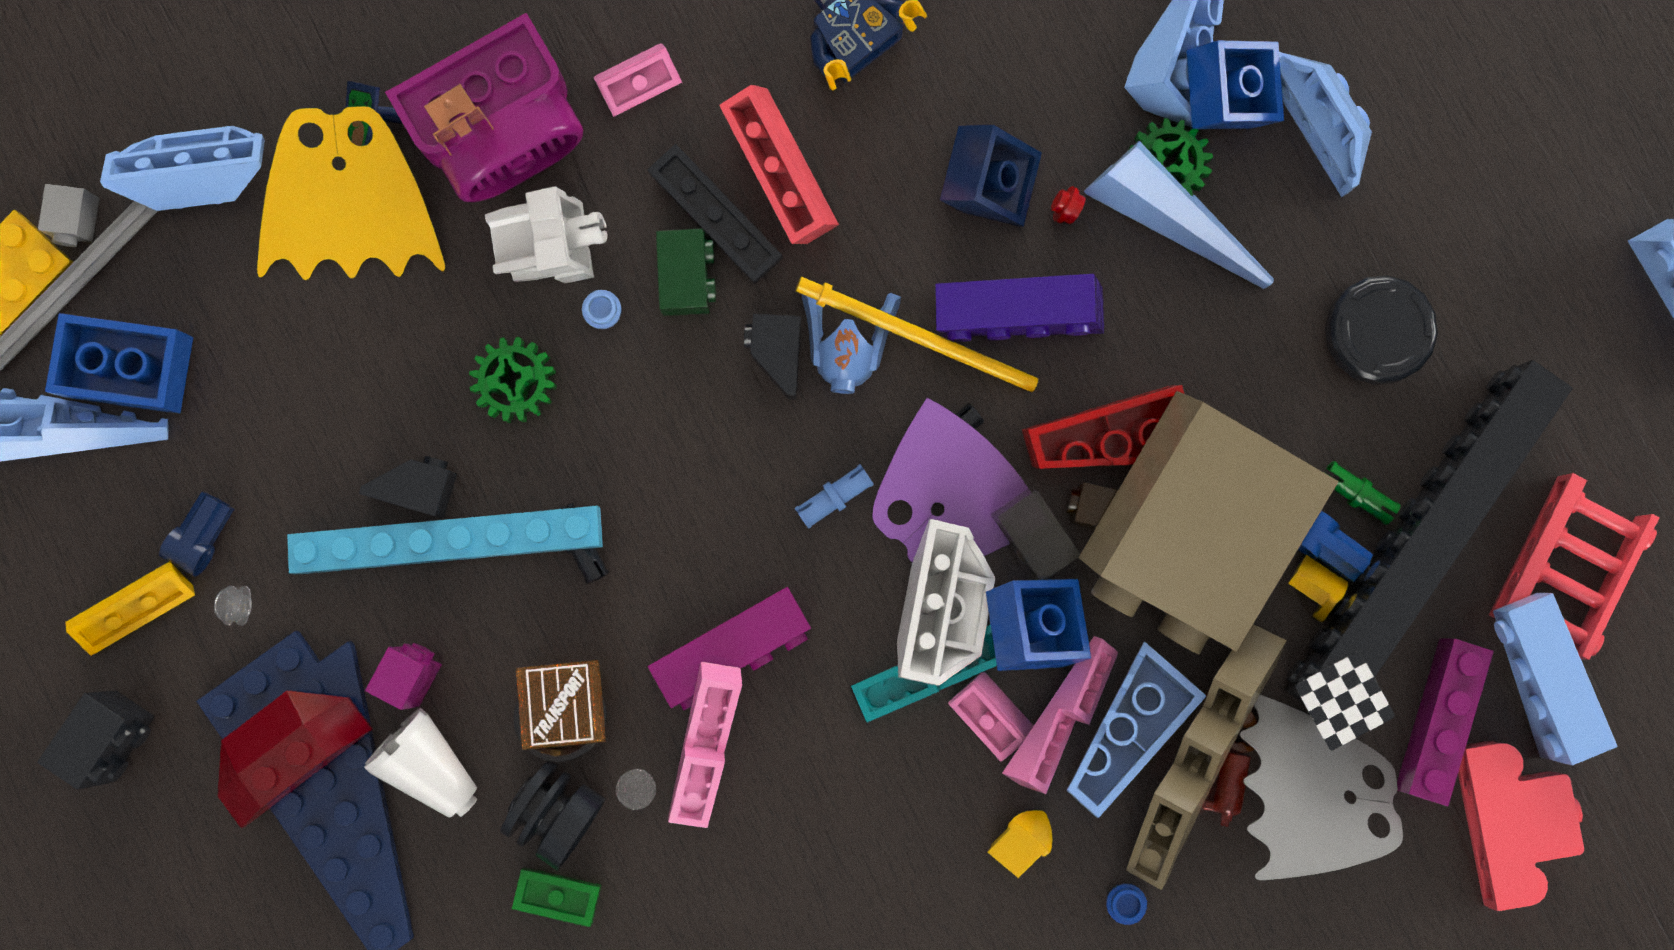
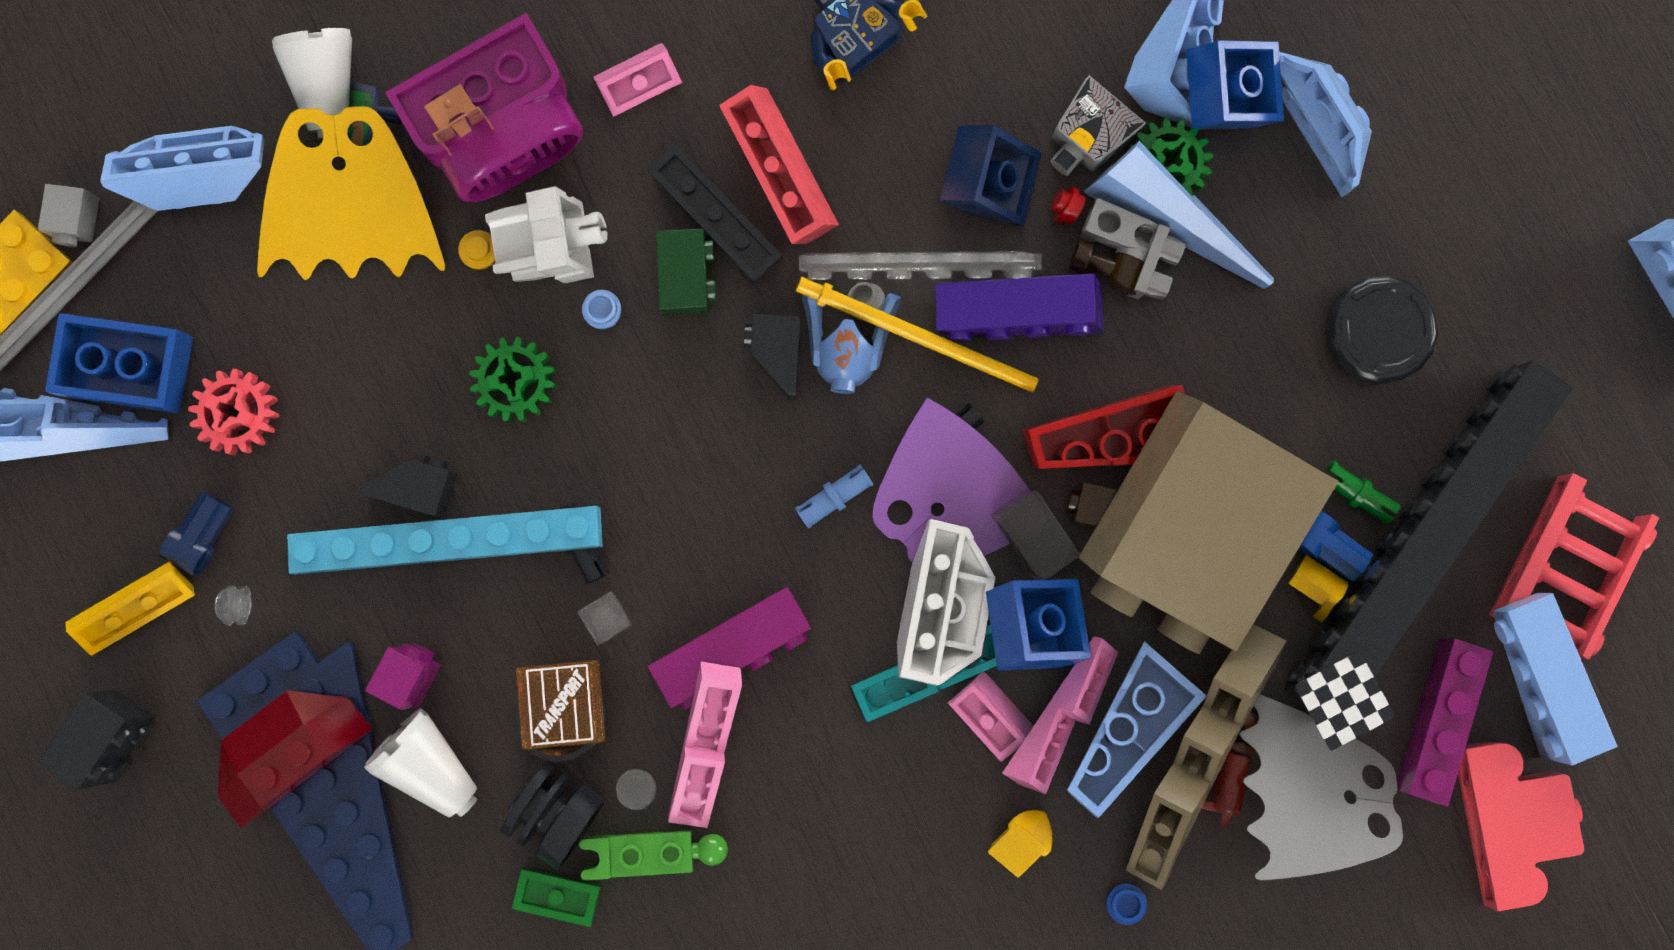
(241, 397): none -> coral gear
(317, 69): none -> white cone
(477, 250): none -> yellow plate
(604, 618): none -> clear plate
(651, 853): none -> bright green plate
(869, 294): none -> light grey plate
(936, 264): none -> clear plate
(1093, 129): none -> torso
(1138, 248): none -> light grey hips

